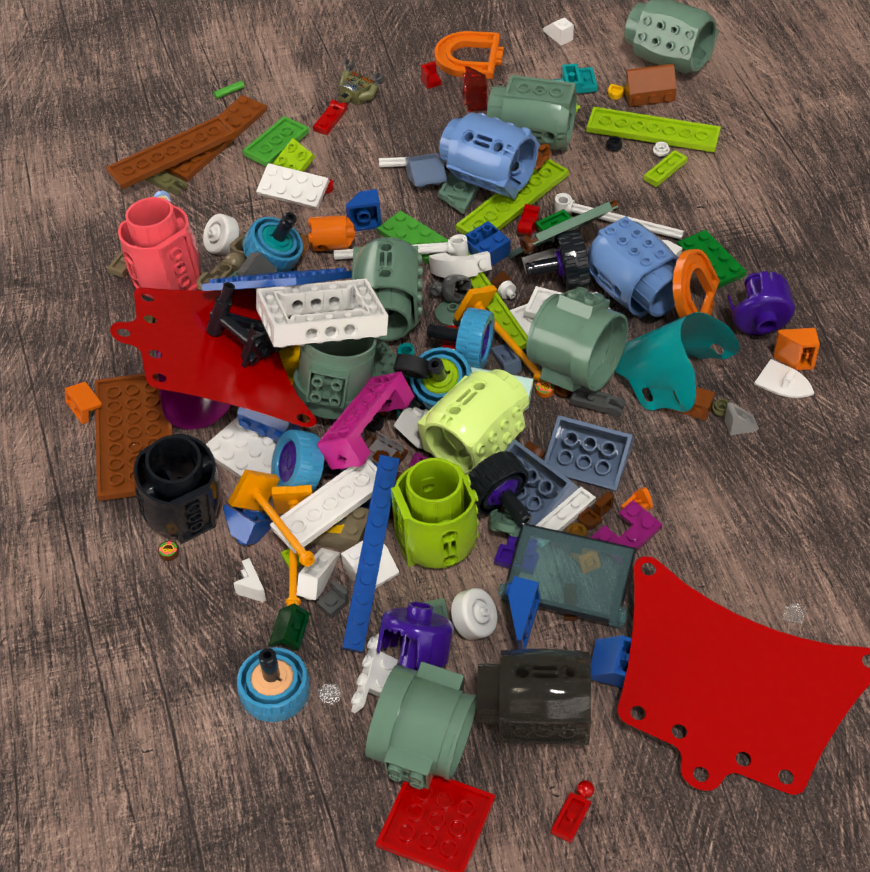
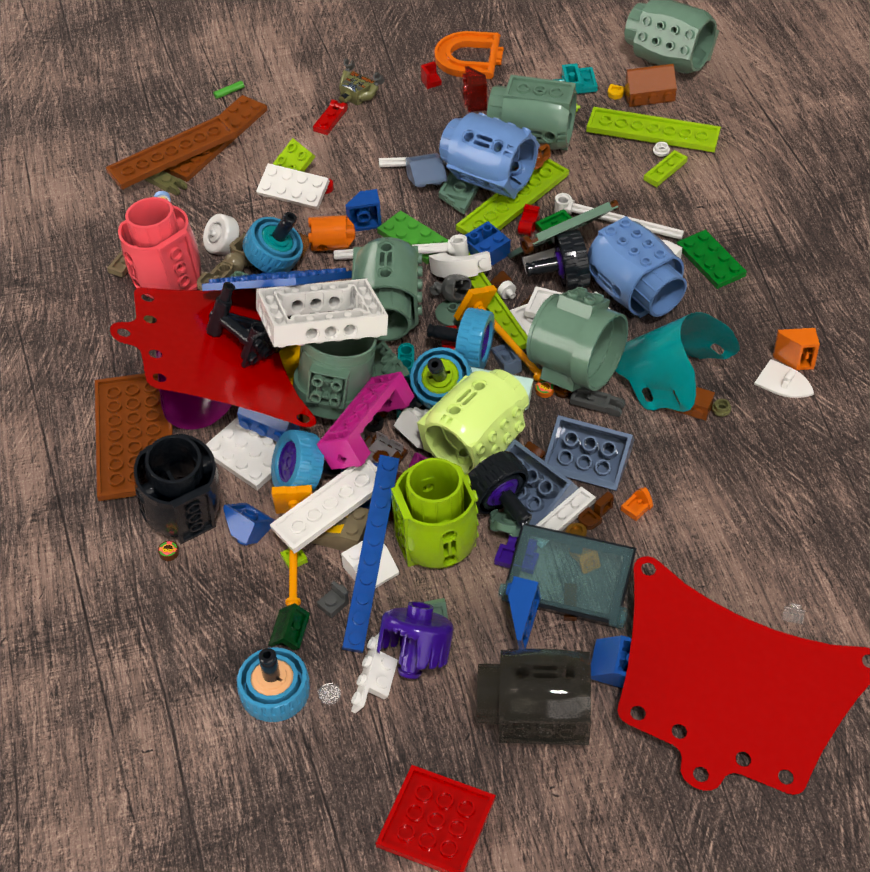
(81, 401): orange panel -> none
(250, 584): white slope -> none
(253, 494): light orange tile -> none
(256, 264): dark grey slope -> none
(274, 140): bright green plate -> none
(315, 577): white slope -> none
(412, 366): black tyre -> none
(421, 724): sand green cylinder -> none
(474, 614): white wheel -> none
(560, 31): white slope -> none
(573, 812): red plate -> none
(614, 143): black plate -> none
(642, 527): magenta plate -> none
(687, 262): orange piece -> none
(739, 420): light grey slope -> none
(767, 305): dark purple piece -> none

